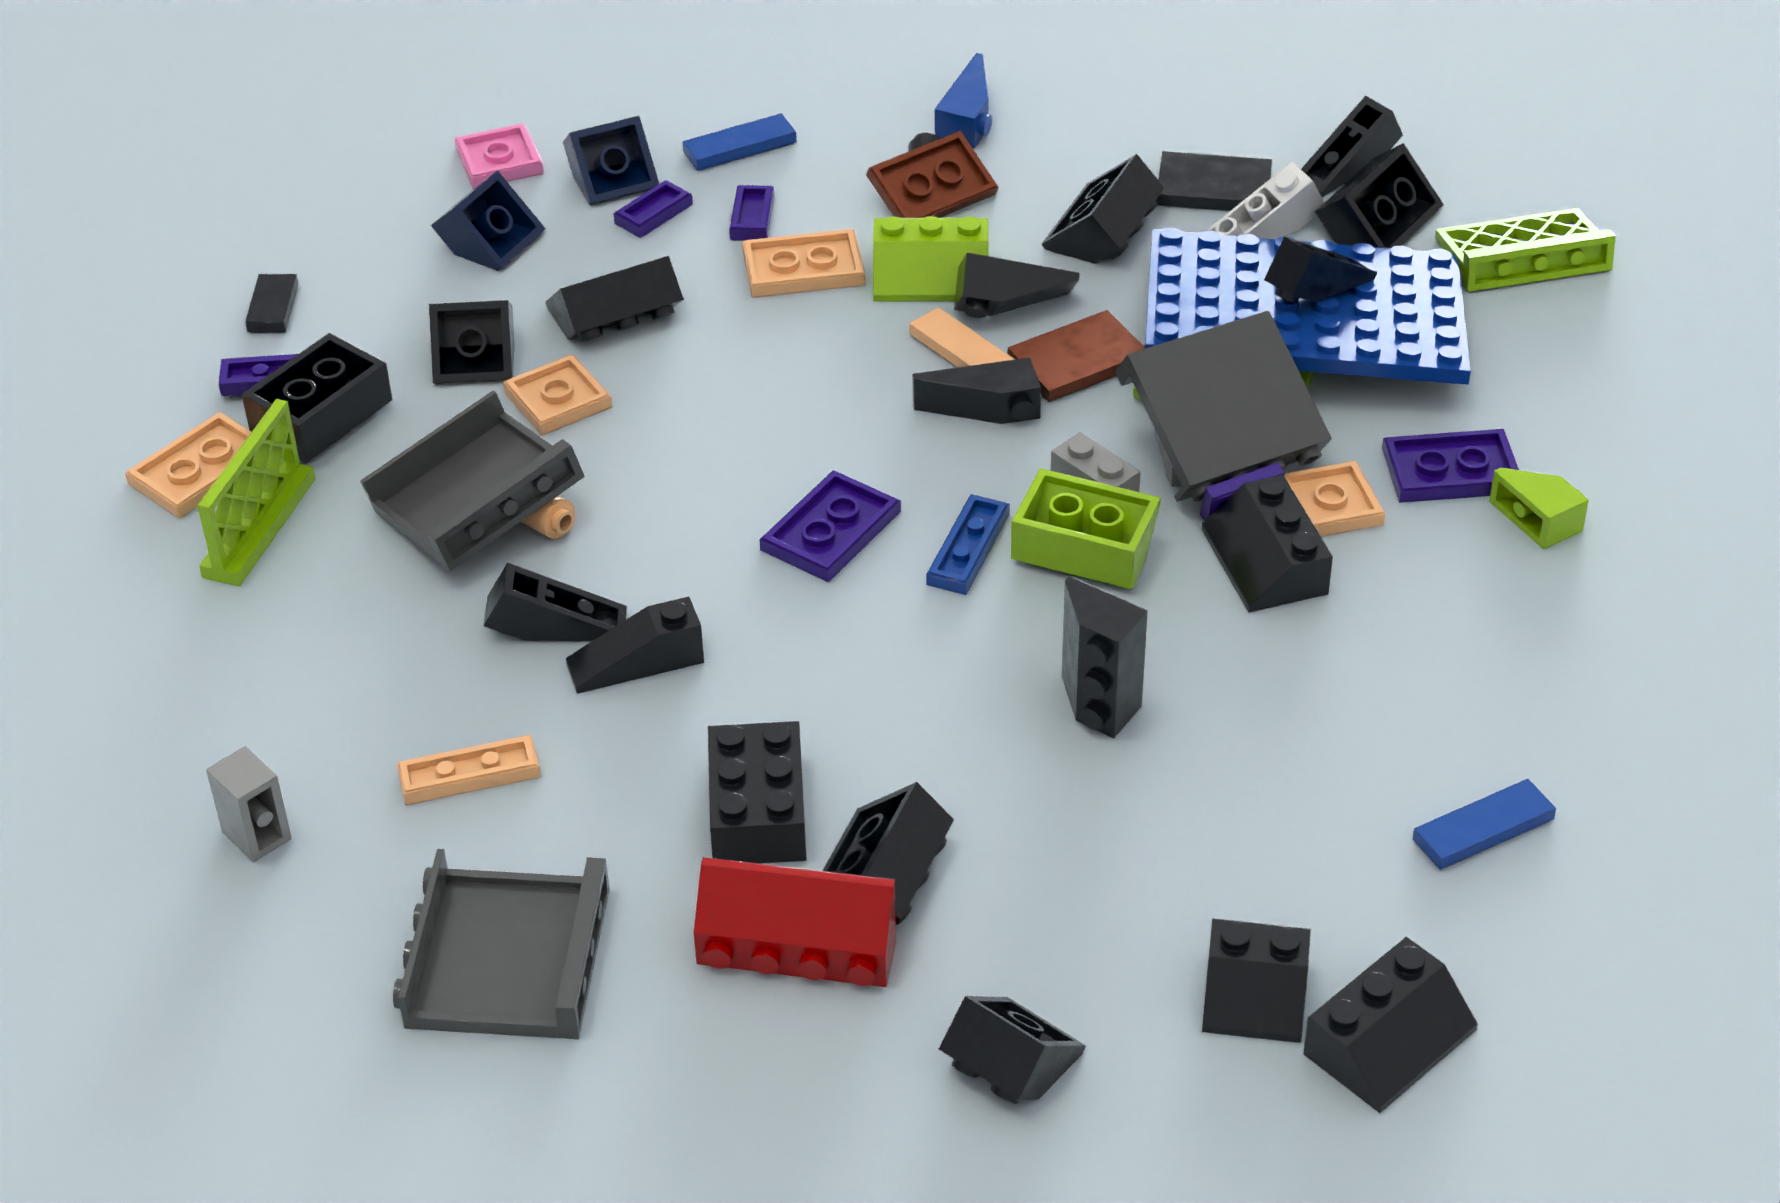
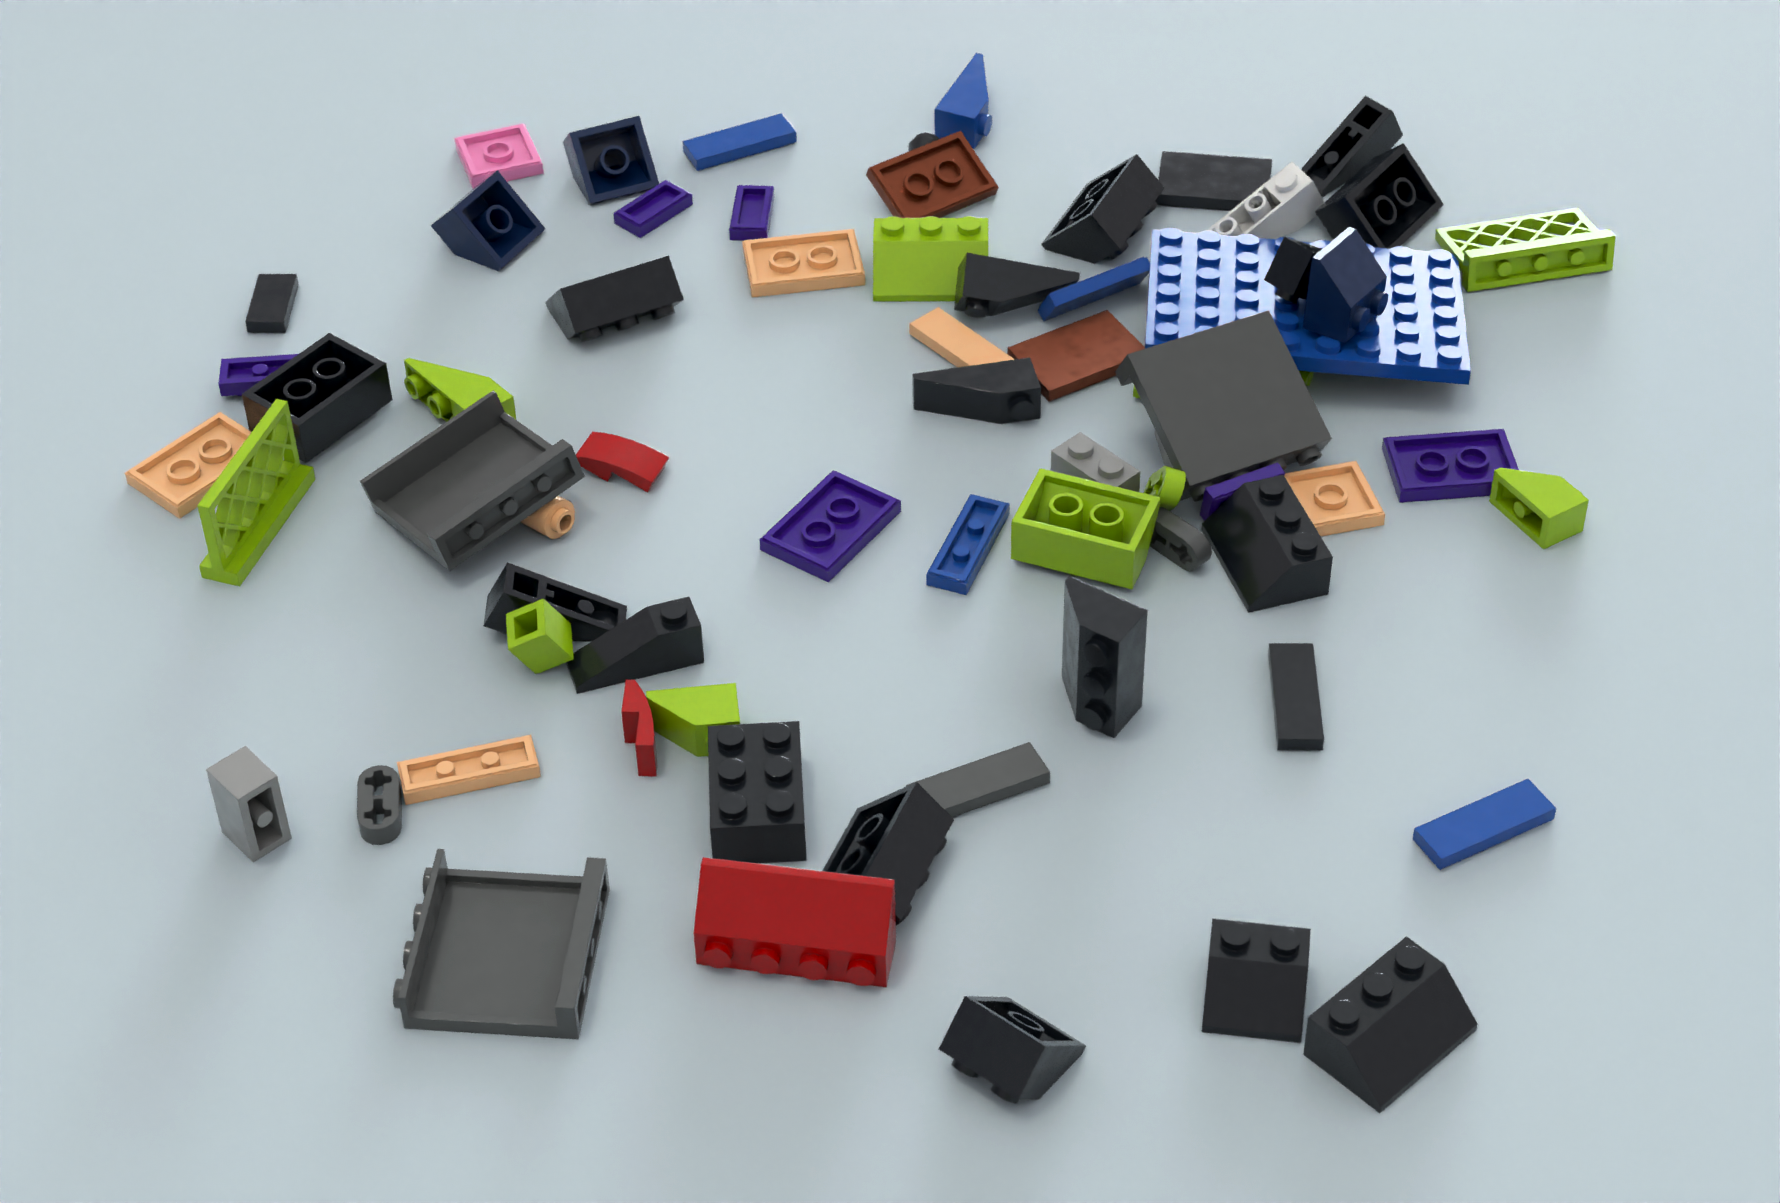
(370, 805): none -> dark grey beam
(449, 389): none -> lime slope
(472, 341): black slope -> none
(539, 636): none -> lime brick
(557, 394): light nougat tile -> none
(633, 461): none -> red slope
(639, 728): none -> red slope
(687, 712): none -> lime slope
(987, 780): none -> dark grey tile
(1094, 288): none -> blue tile
(1168, 485): none -> lime beam
(1179, 541): none -> dark grey beam
(1295, 696): none -> black tile
(1344, 288): none -> dark blue slope

